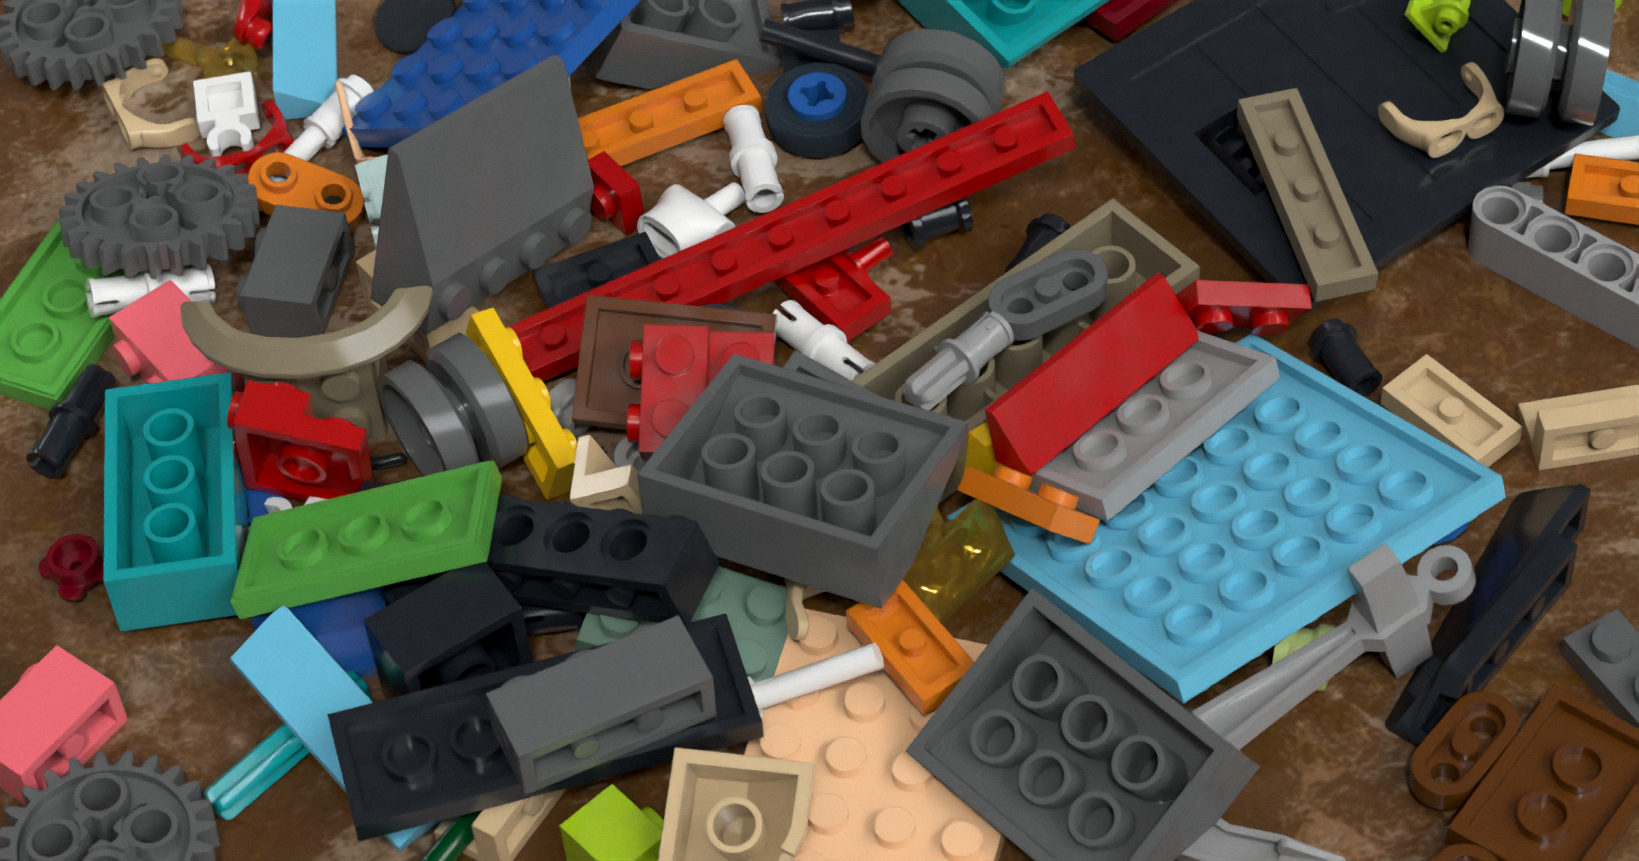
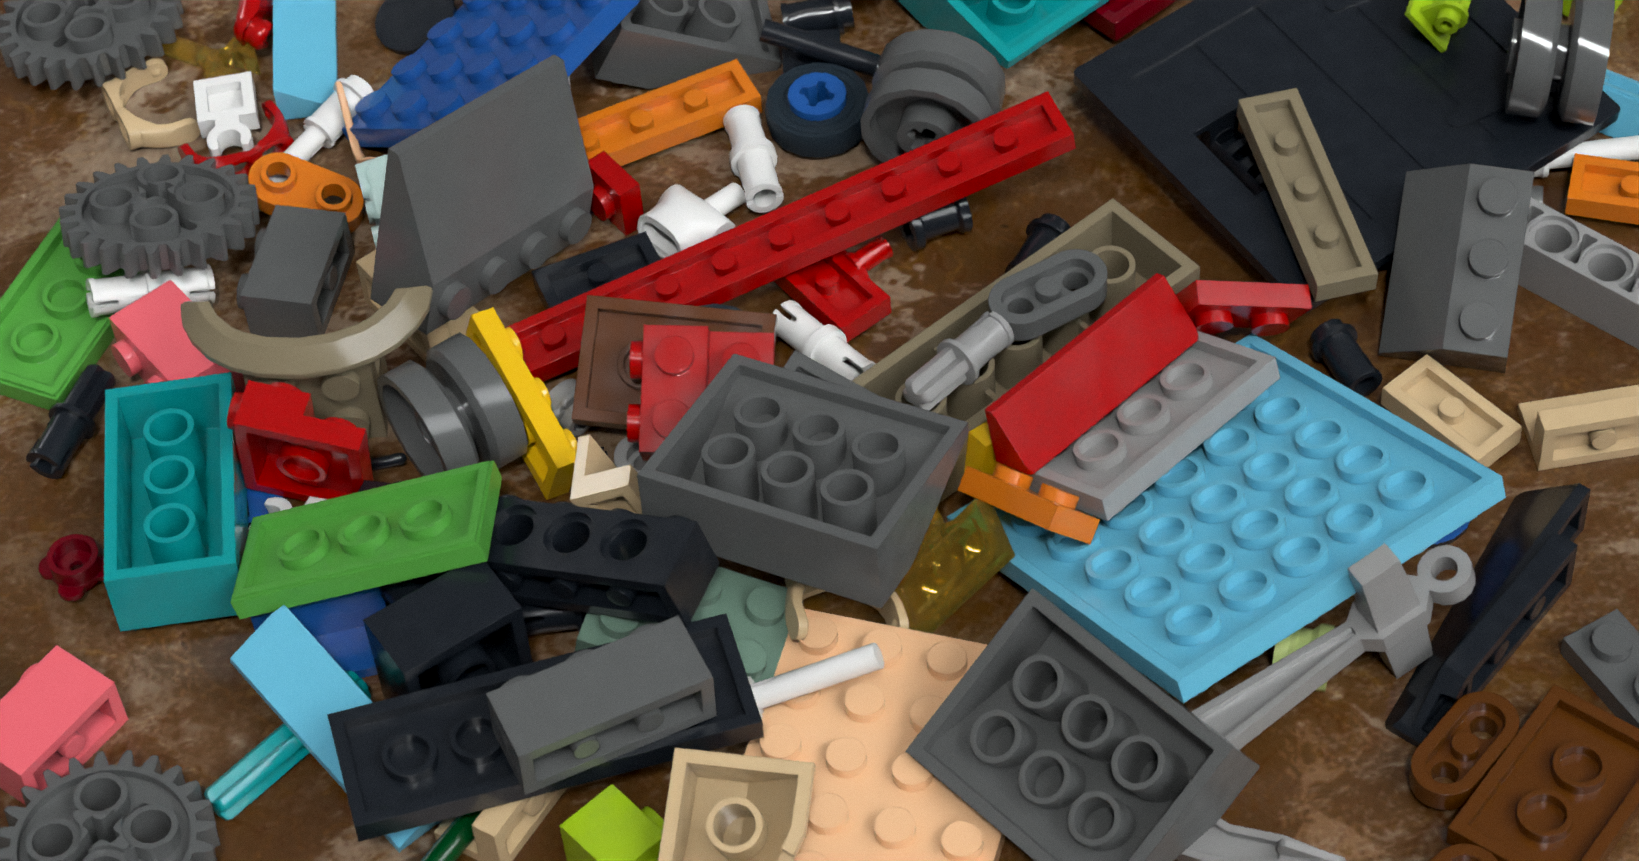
(913, 645): orange plate -> none
(1427, 134): tan cap -> none
(1457, 265): none -> dark grey slope

